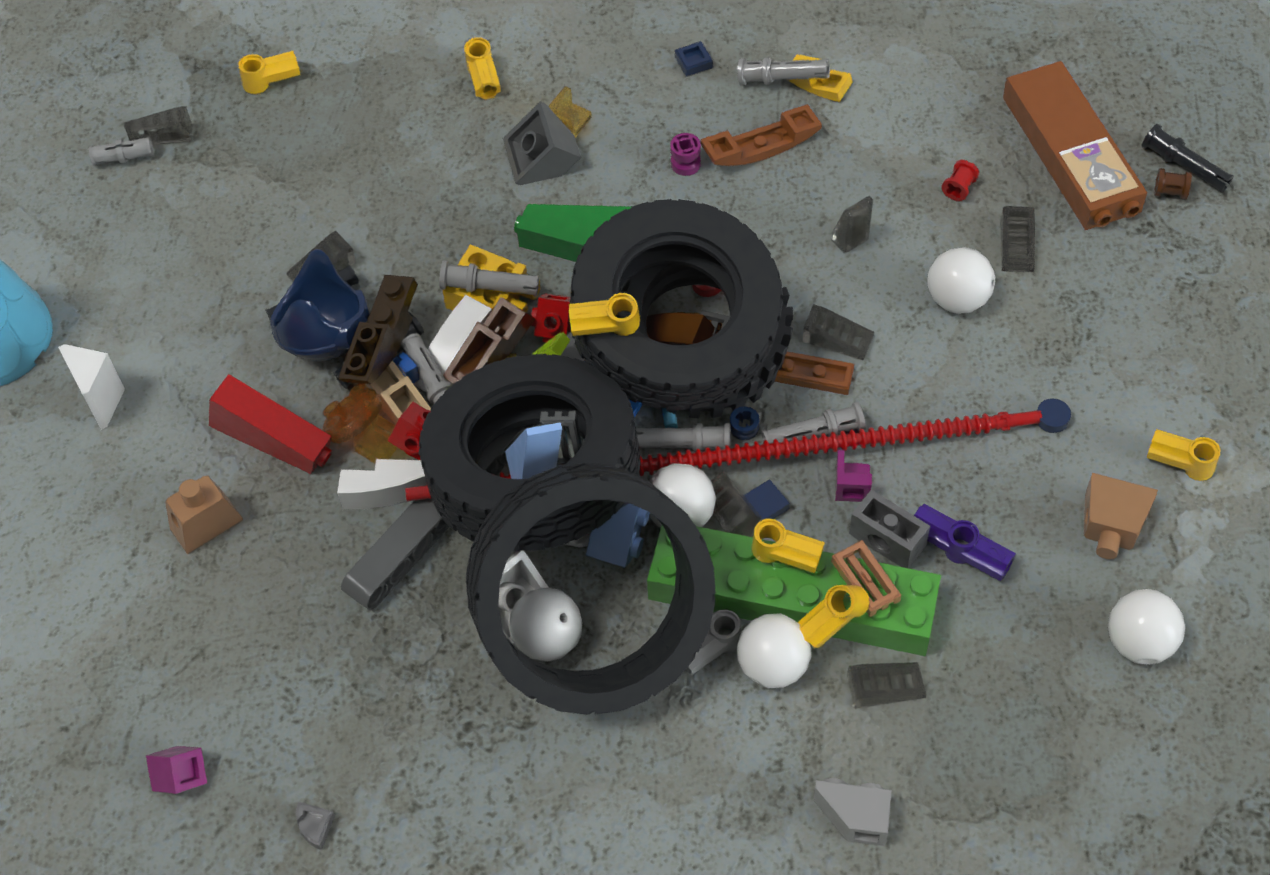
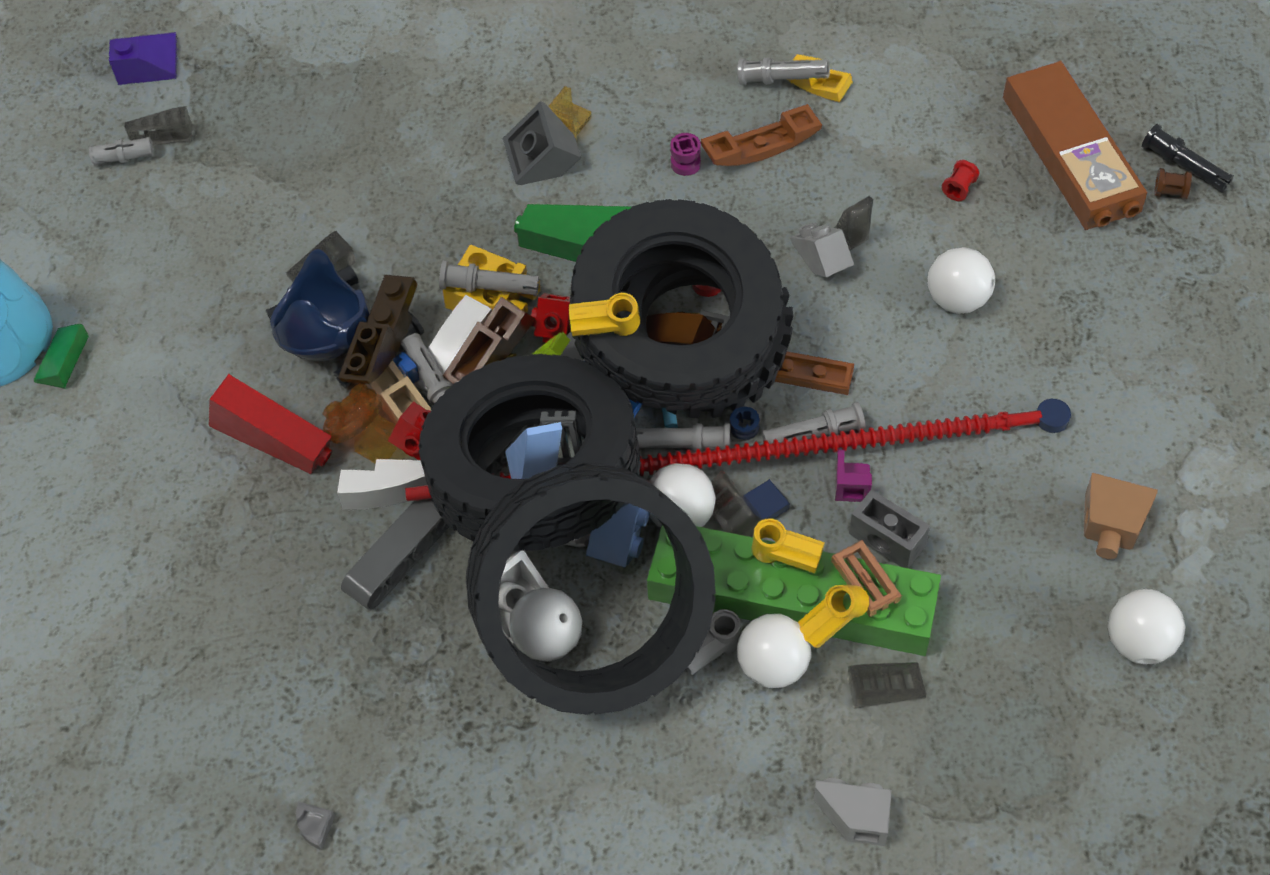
(62, 356): none -> green slope
(96, 380): white slope -> none
(143, 58): none -> dark purple slope
(176, 769): magenta panel -> none
(199, 513): medium nougat torso -> none
(259, 72): yellow piece -> none
(481, 68): yellow piece -> none
(693, 59): dark blue tile -> none
(823, 249): none -> light grey slope
(832, 320): clear smoke slope -> none
(979, 551): dark purple piece -> none
(1017, 220): clear smoke slope -> none
(1184, 454): yellow piece -> none

